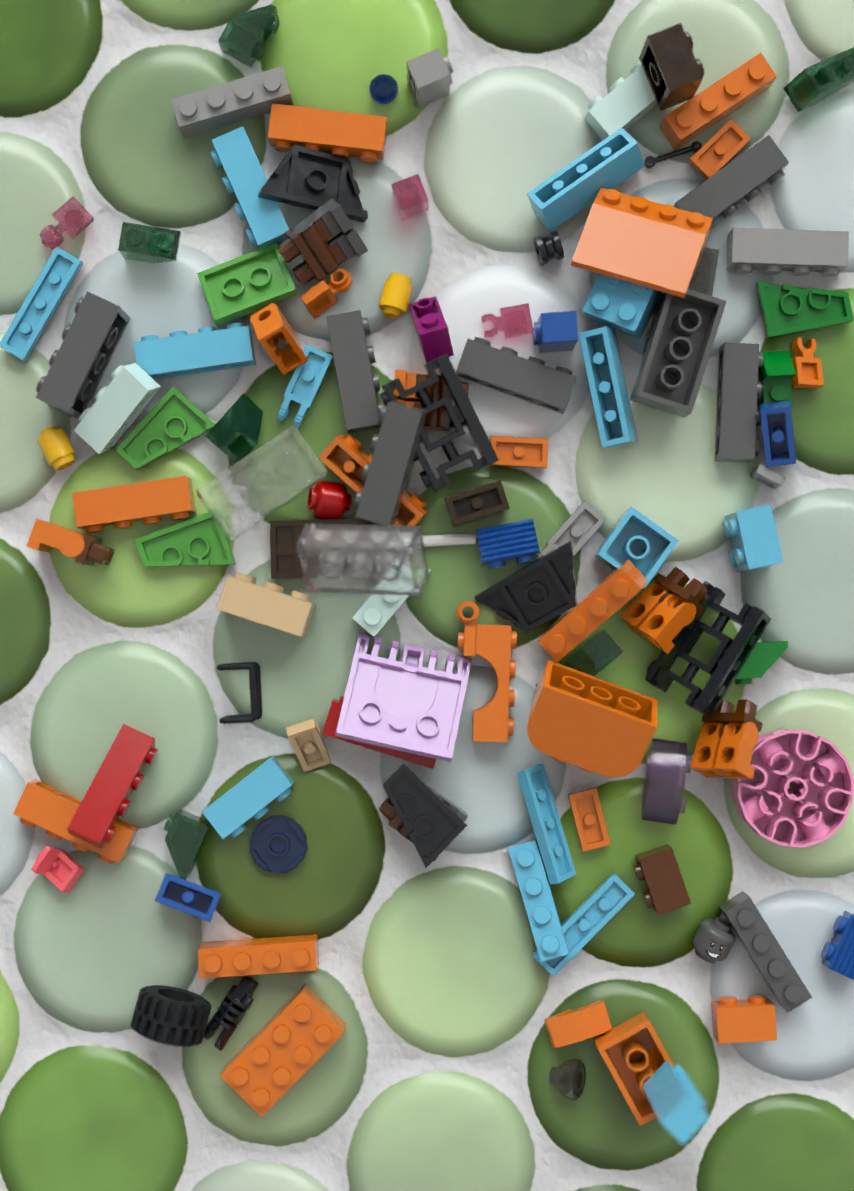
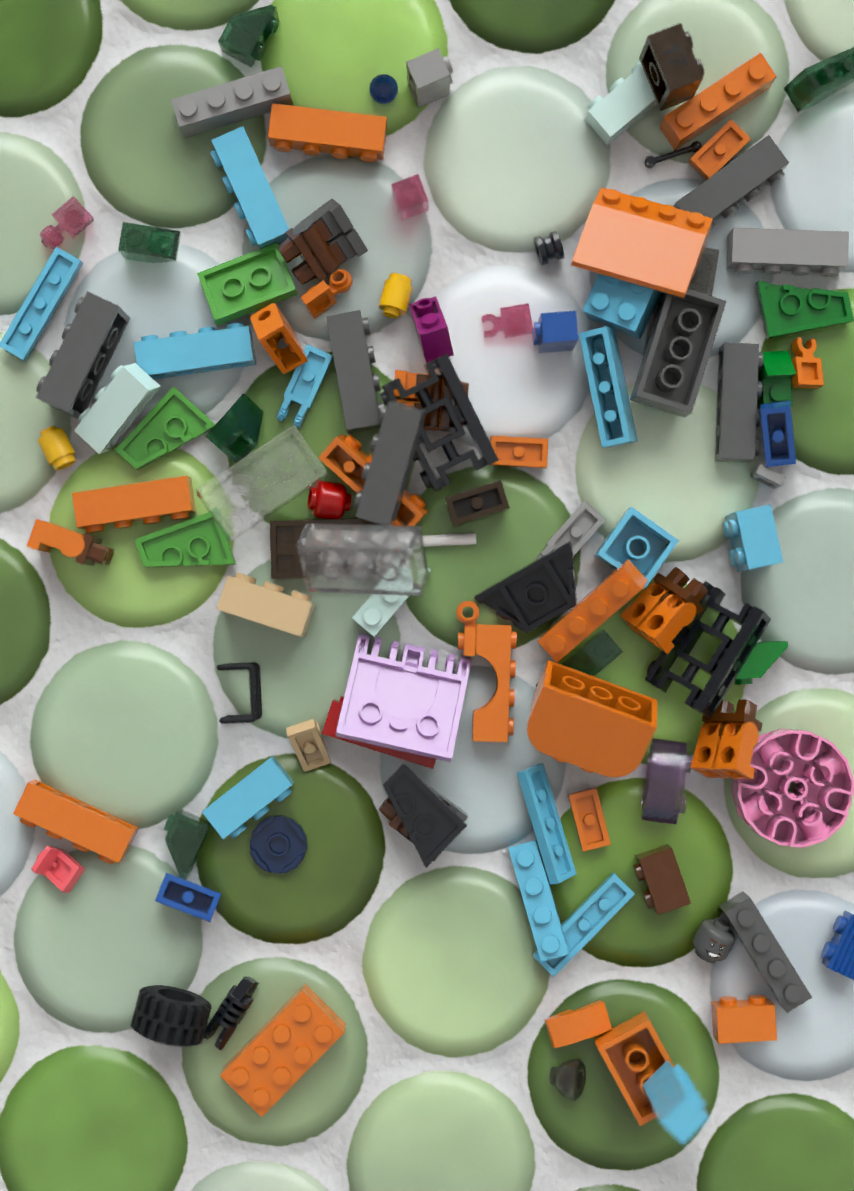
(112, 786): red brick -> none
(258, 956): orange brick -> none
(311, 179): black wing -> none
(507, 542): blue brick -> none
(516, 375): dark grey brick -> none
(581, 180): medium azure brick -> none

